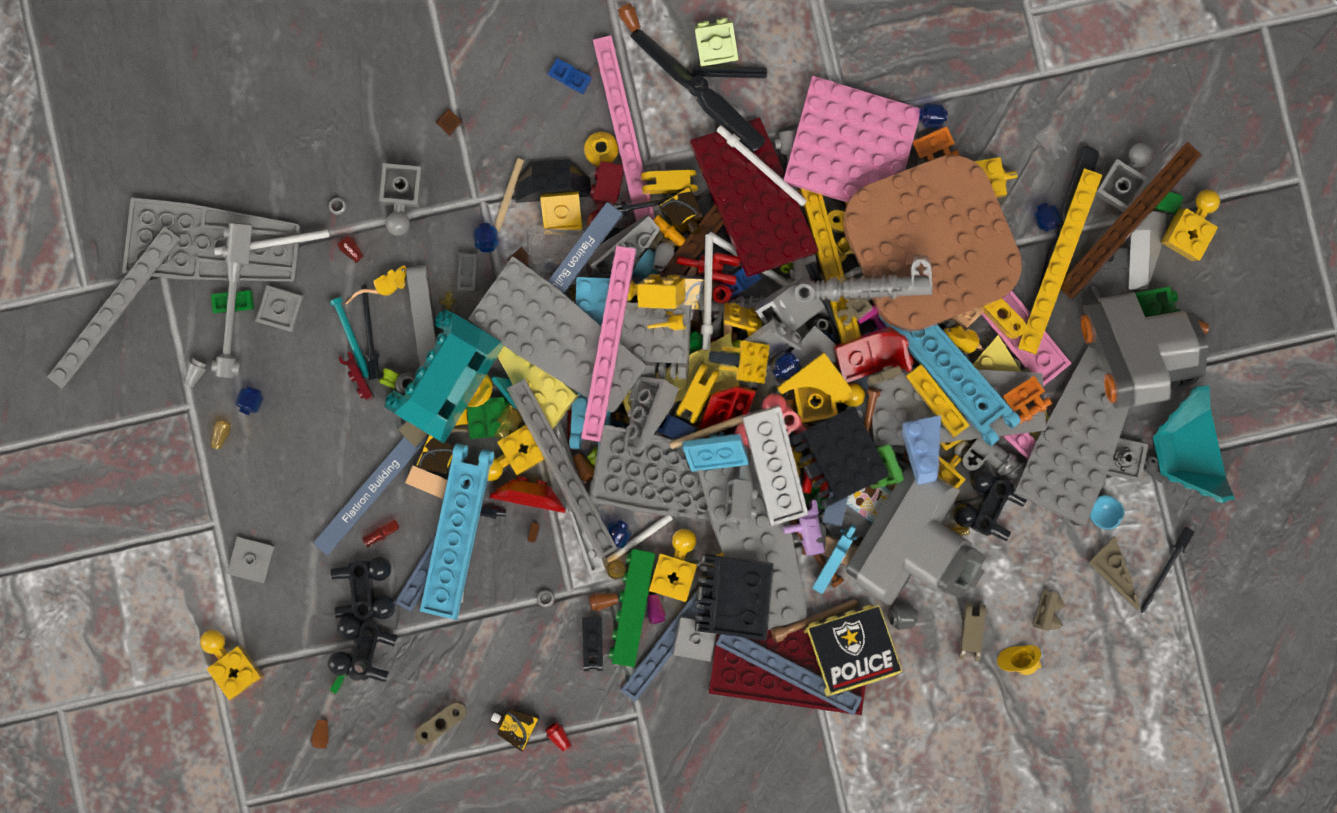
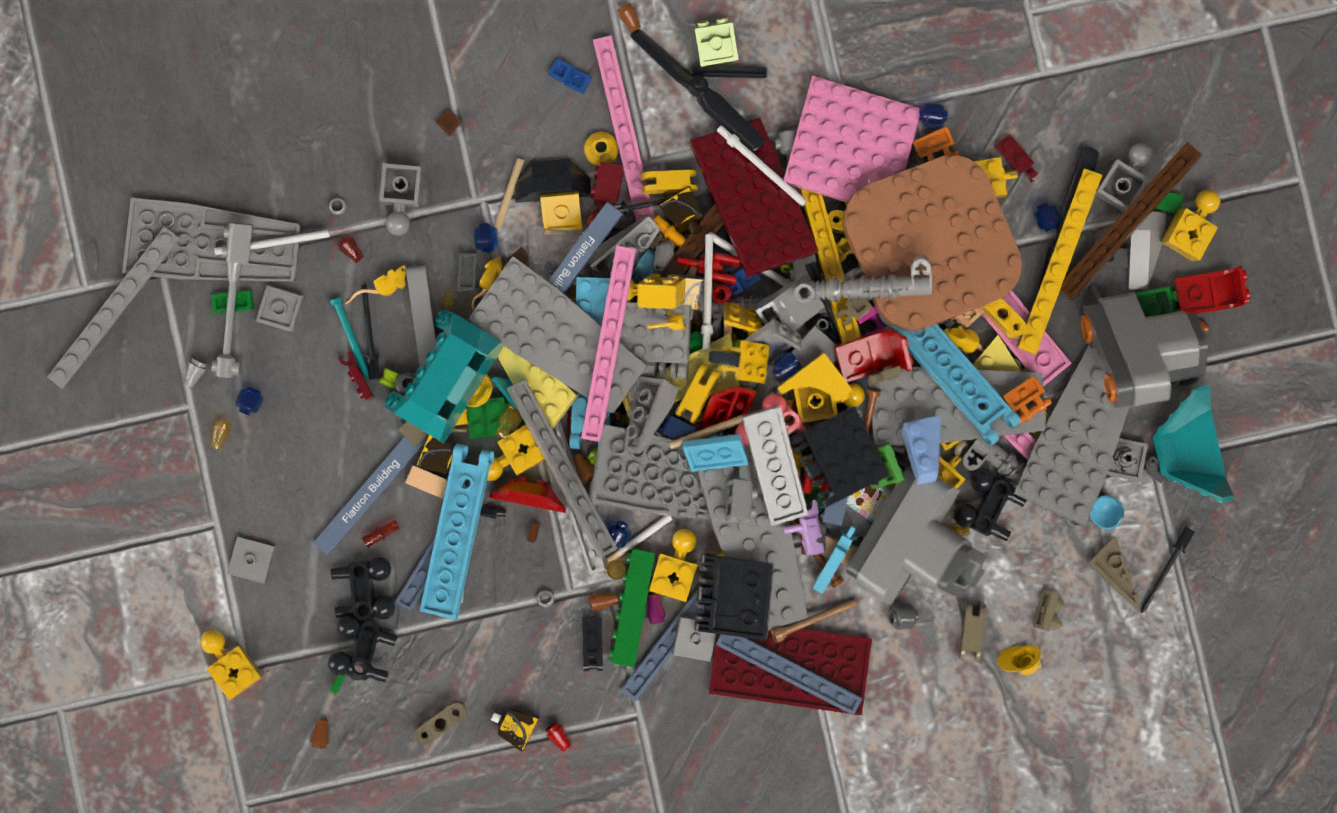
(492, 271): none -> yellow animal
(853, 649): black panel -> none
(937, 401): yellow plate -> none
(1016, 157): none -> dark red plate
(1212, 291): none -> red bracket

